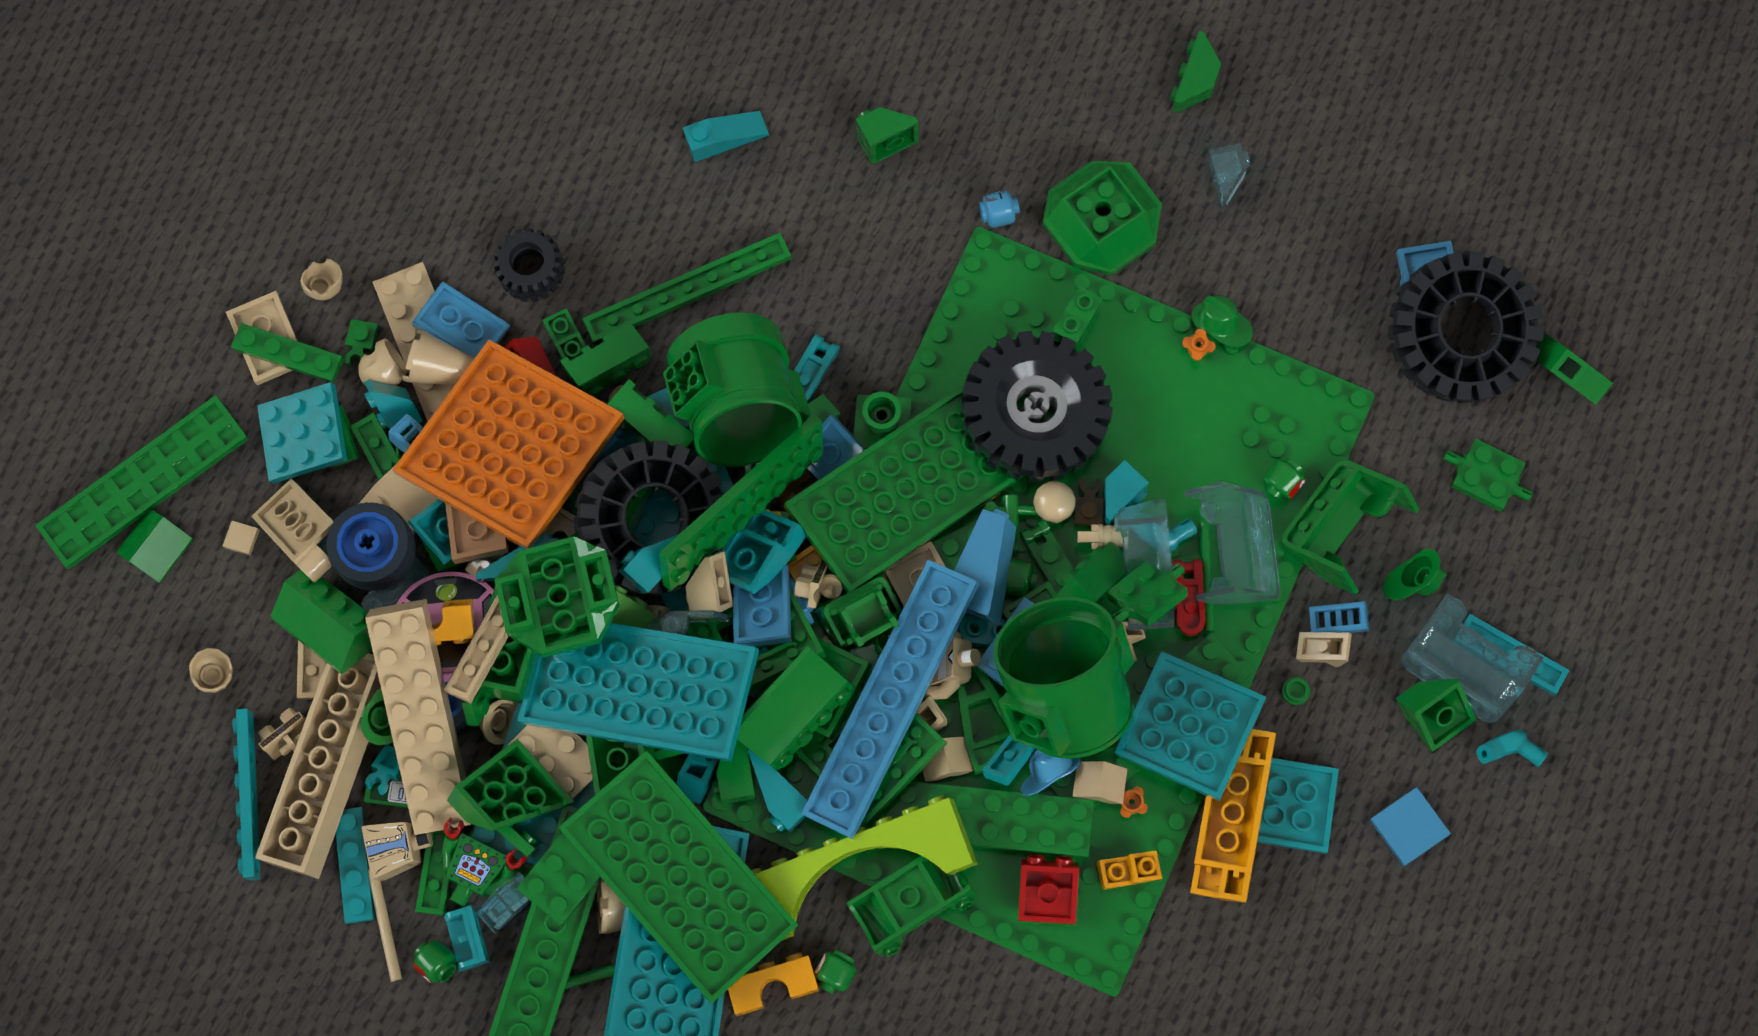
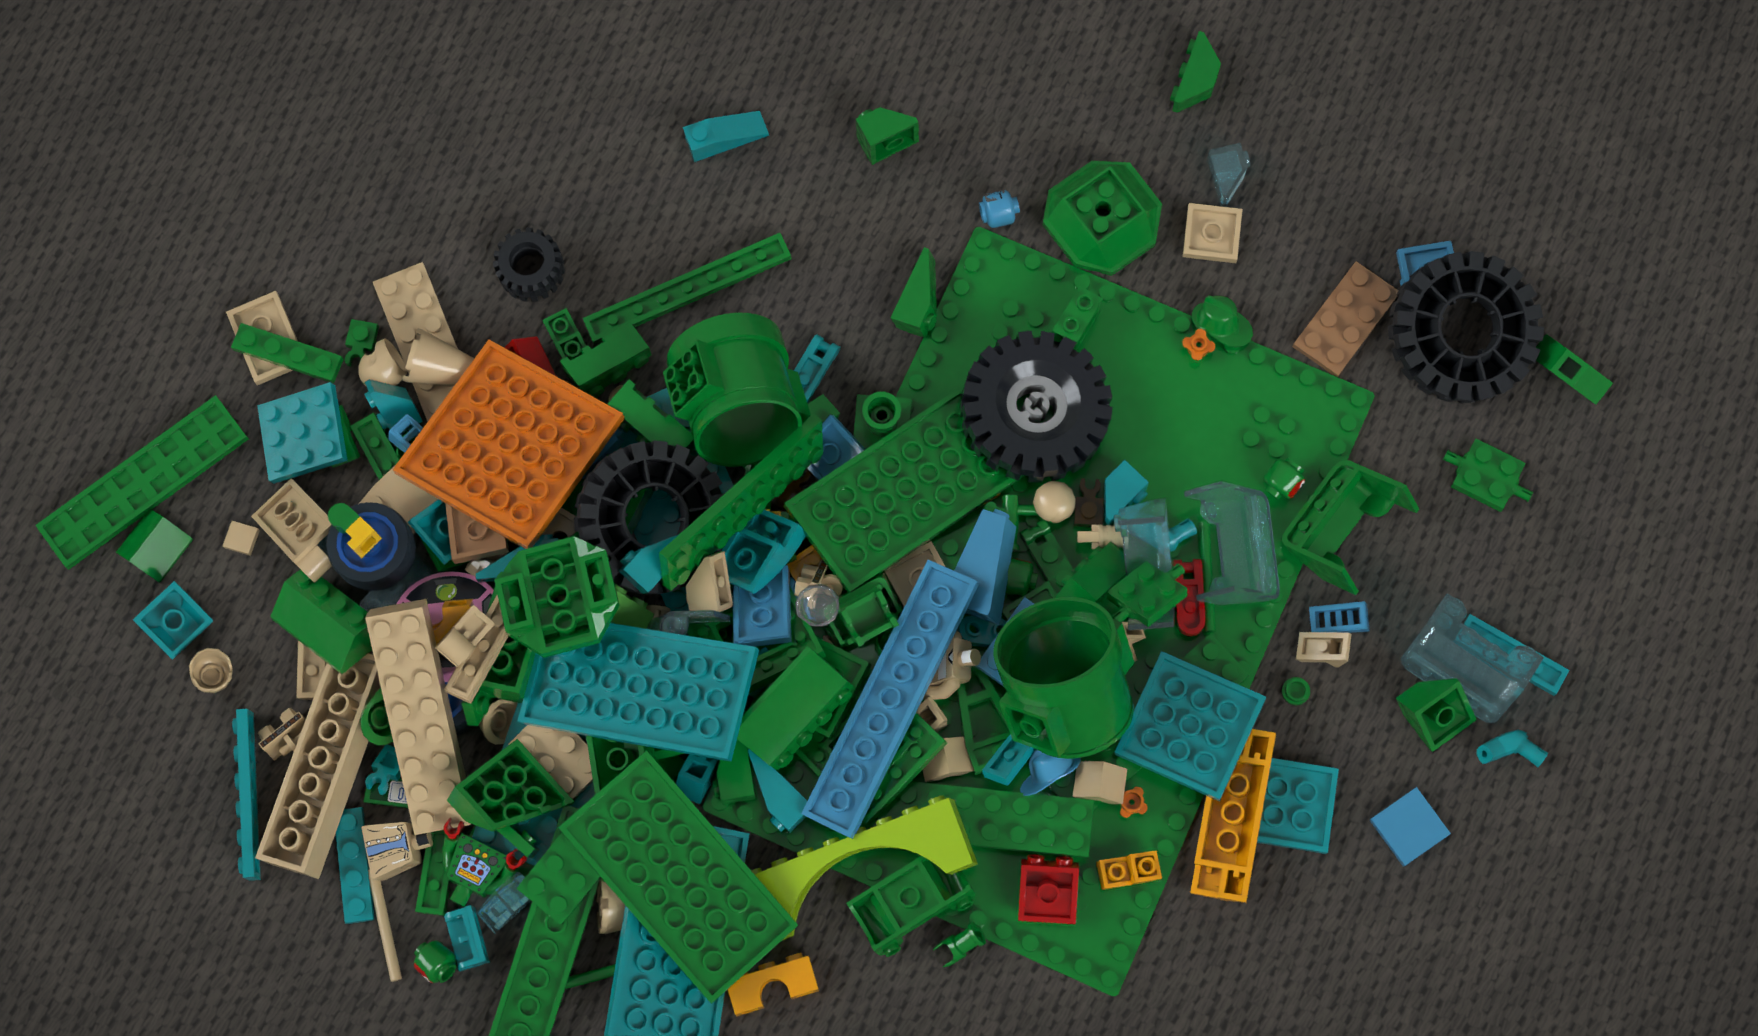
(173, 620): none -> teal slope
(322, 280): tan hair -> none
(349, 522): none -> leg
(459, 321): dark azure tile -> none
(464, 636): none -> tan plate
(817, 605): none -> clear hair
(835, 971): green head -> none
(917, 305): none -> green slope
(963, 942): none -> green piece
(1212, 233): none -> tan plate
(1346, 319): none -> medium nougat plate
(1415, 576): green piece -> none

